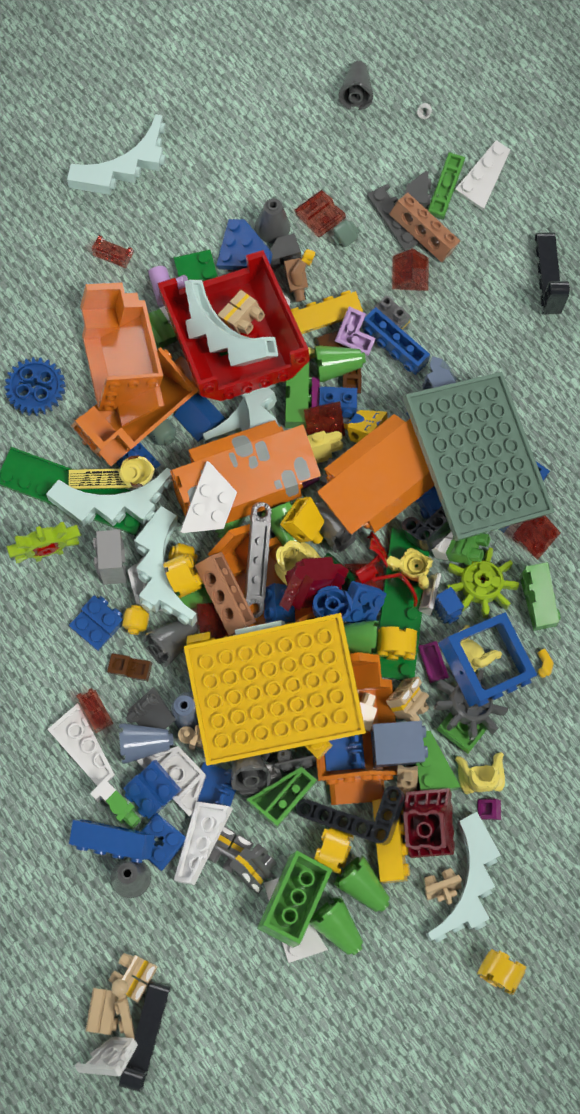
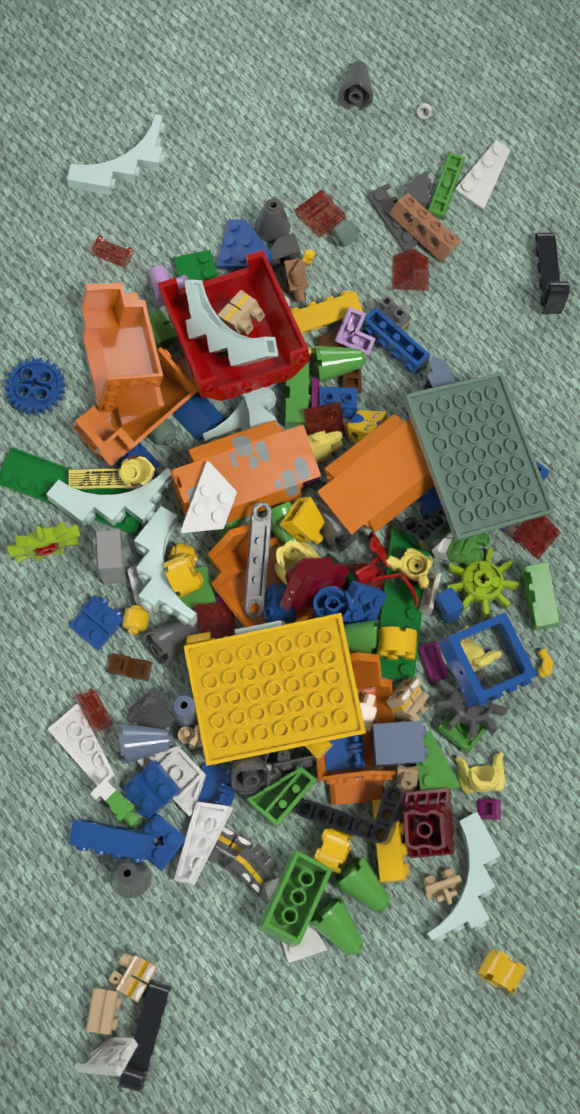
(119, 989): tan plate -> none
(225, 593): nougat brick -> none

